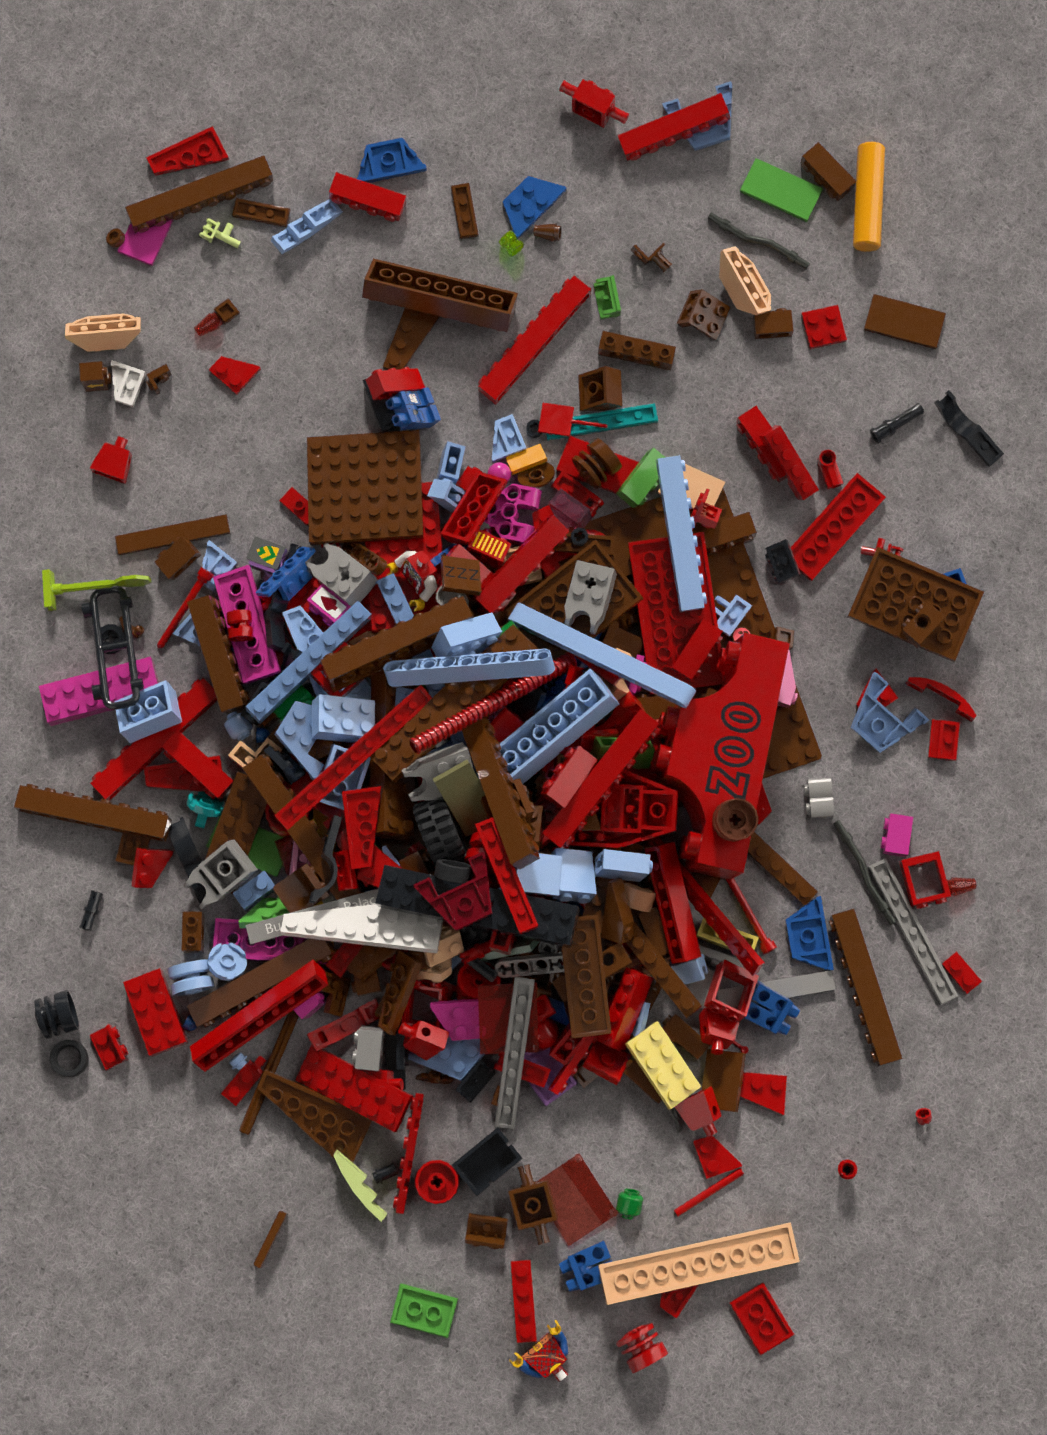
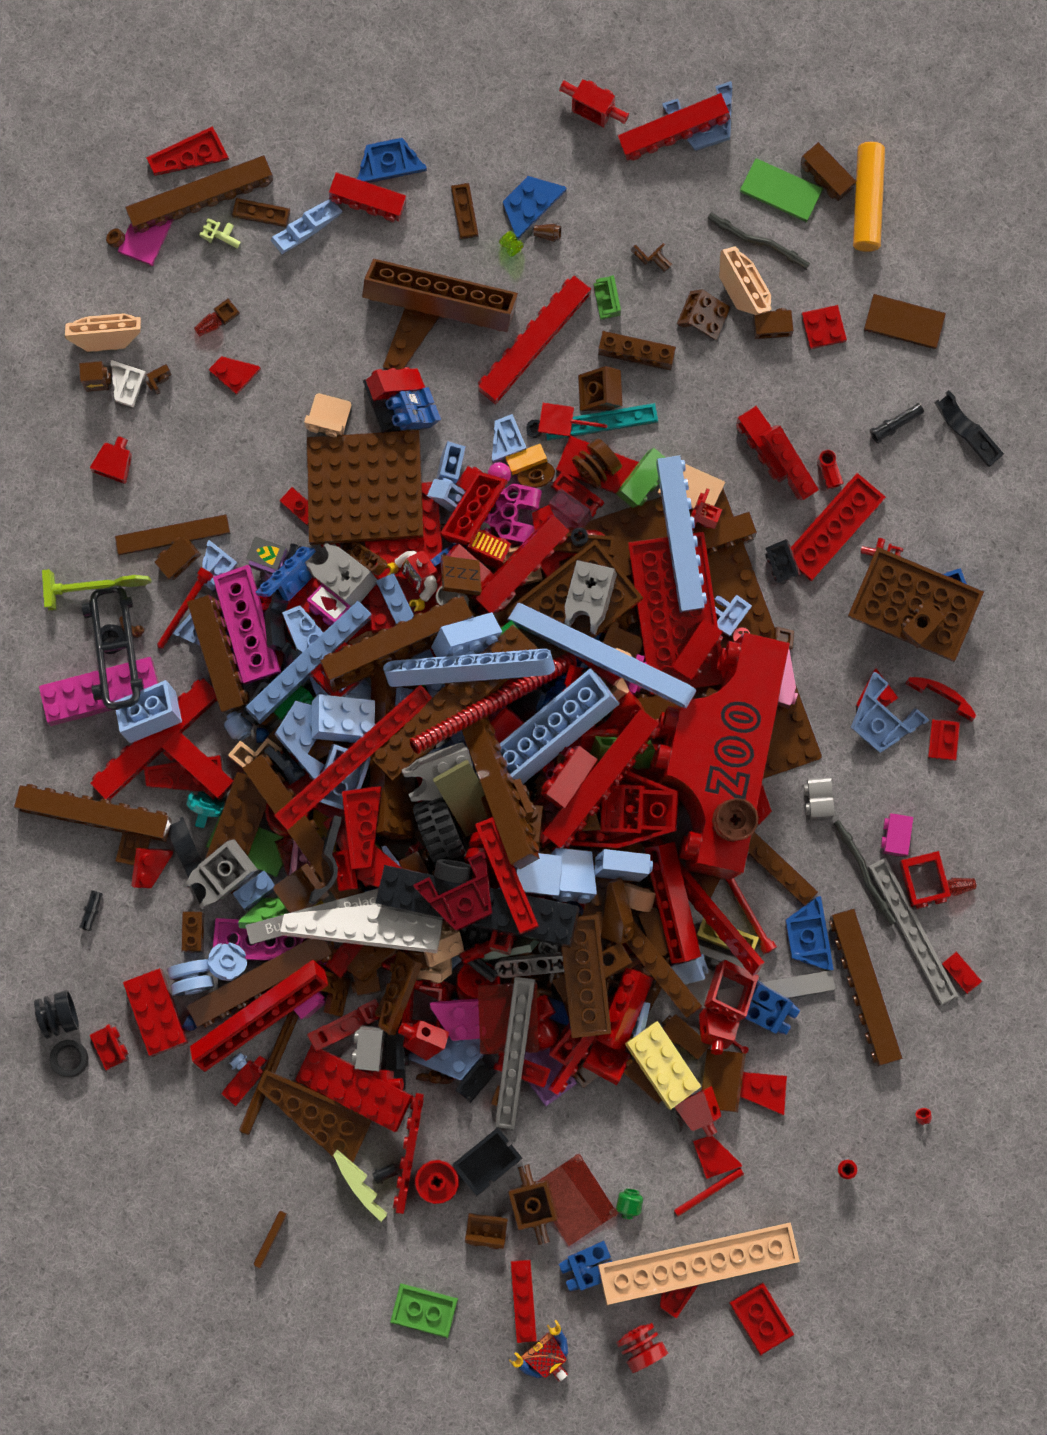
(239, 625): red wheel -> none
(328, 415): none -> light nougat bracket

